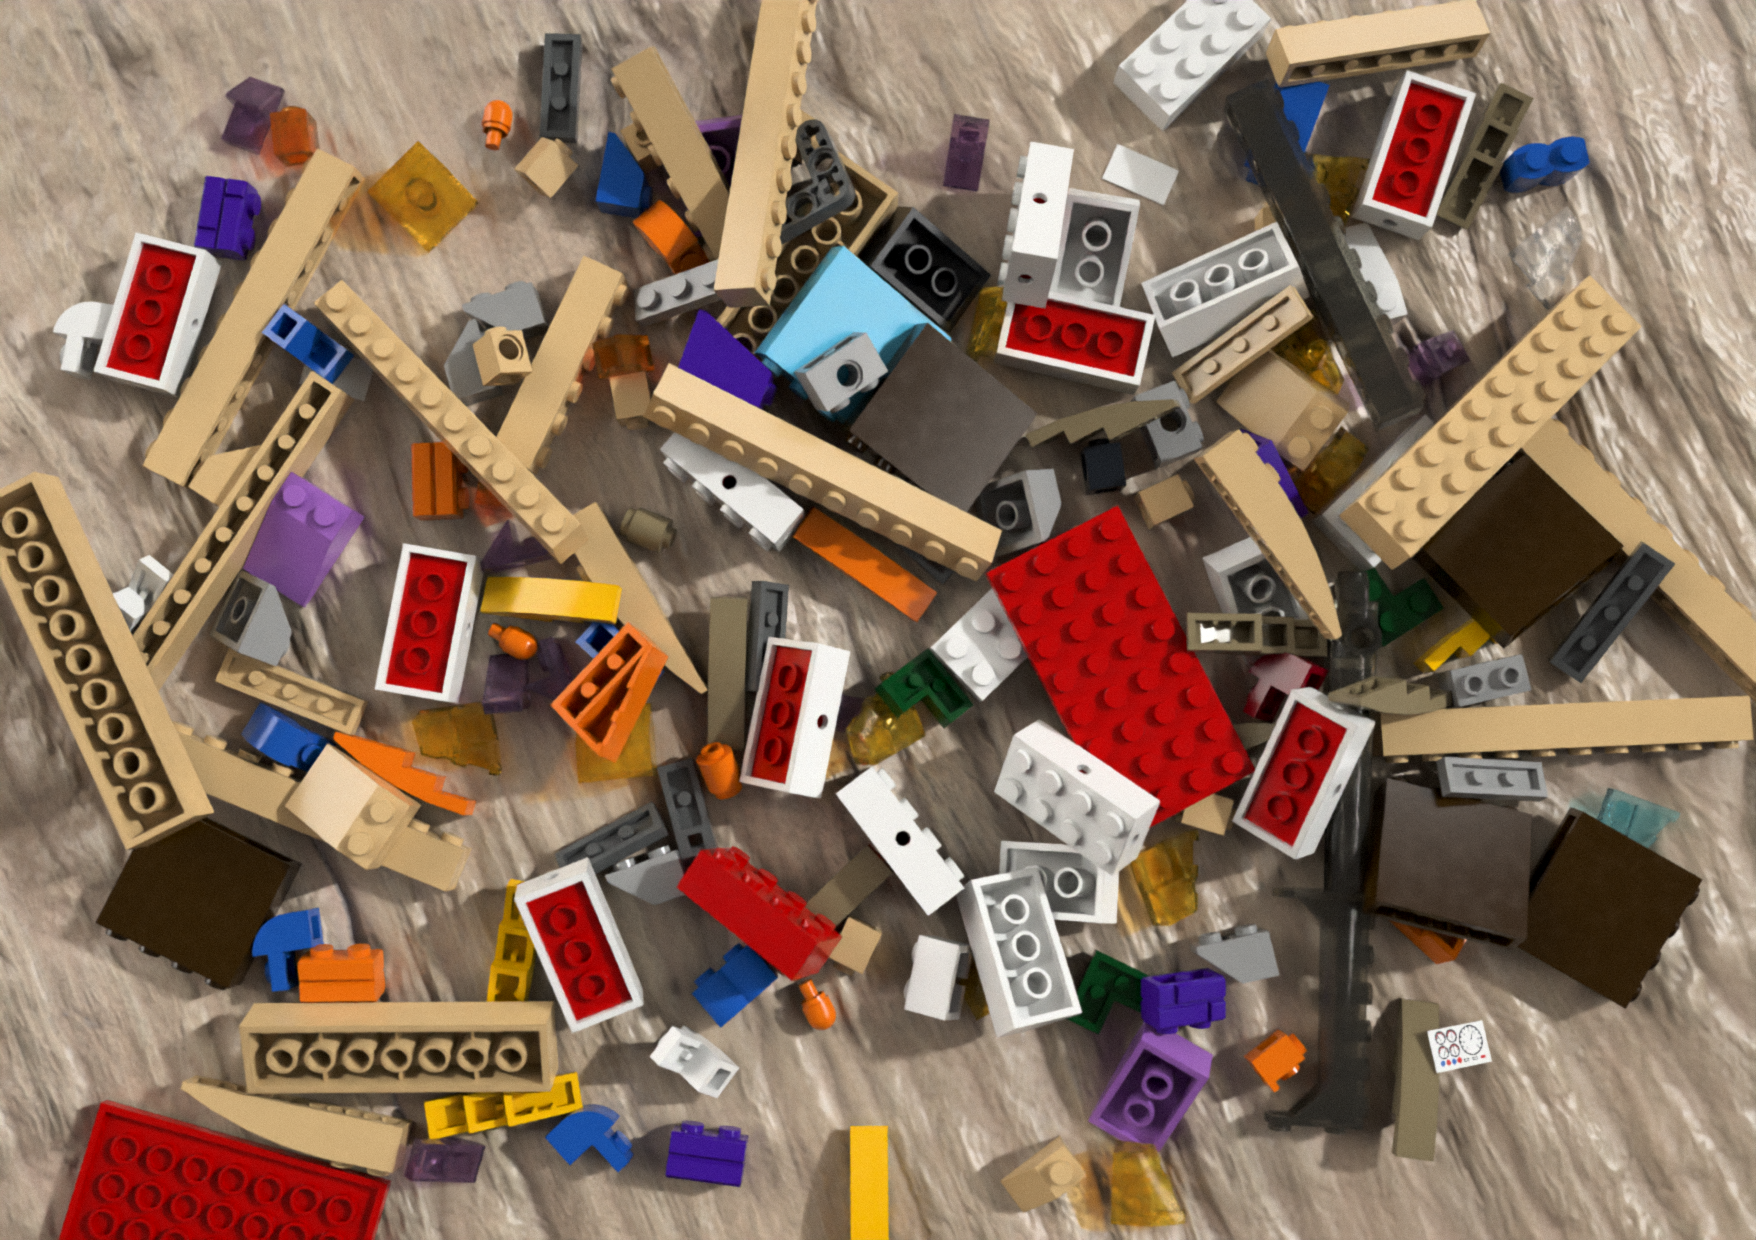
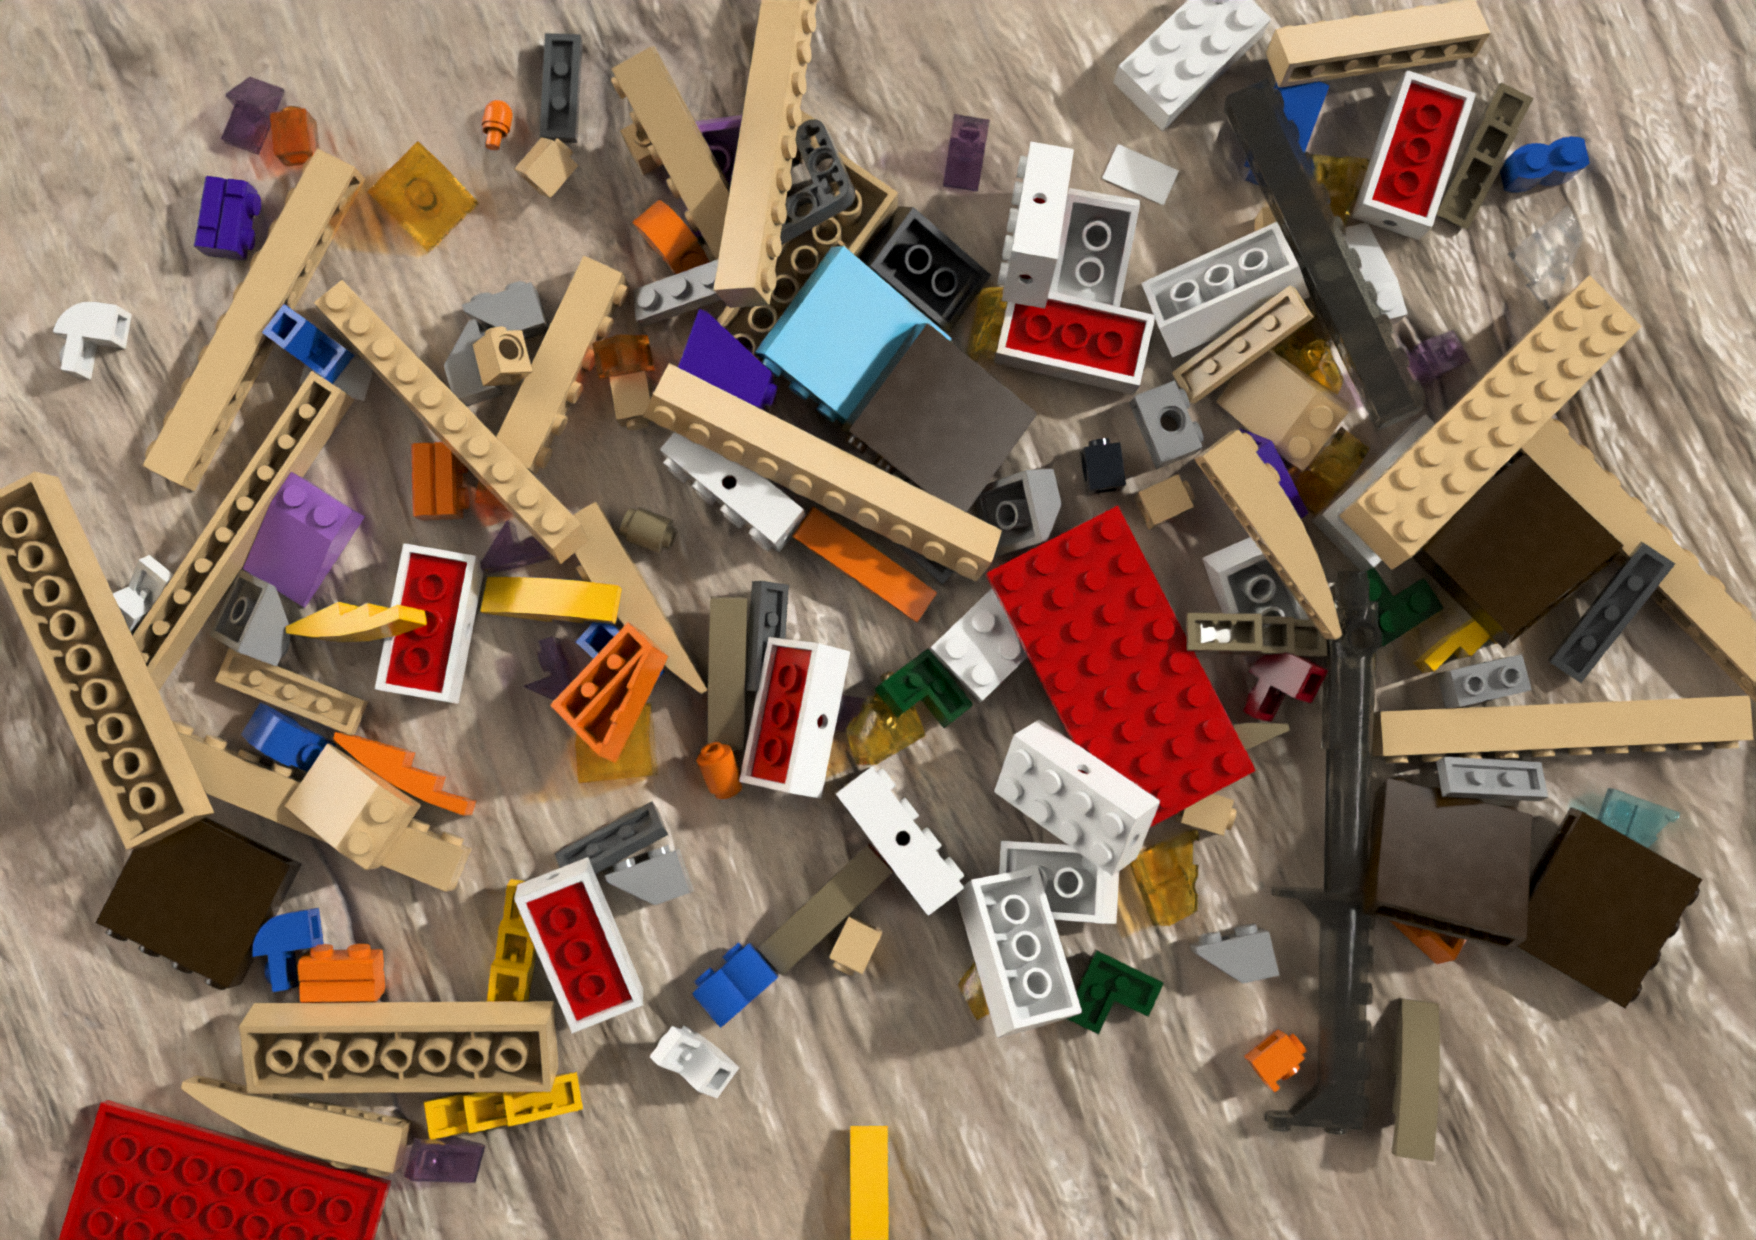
(158, 315): brick -> none
(220, 472): tan slope -> none
(357, 624): none -> yellow slope
(459, 735): clear yellow slope -> none
(505, 685): clear purple slope -> none
(514, 641): orange cylinder -> none
(587, 1128): blue brick -> none
(622, 182): blue slope -> none
(687, 808): dark grey plate -> none
(707, 1154): dark purple brick -> none
(760, 911): red brick -> none
(817, 1006): orange cylinder -> none
(820, 374): light grey brick -> none
(933, 975): white piece -> none
(1044, 1176): tan slope -> none
(1115, 419): dark tan slope -> none
(1141, 1188): clear yellow slope -> none
(1152, 1087): medium lavender slope -> none
(1183, 1000): dark purple brick -> none
(1303, 772): brick -> none
(1391, 696): dark tan slope -> none
(1459, 1046): white sticker -> none

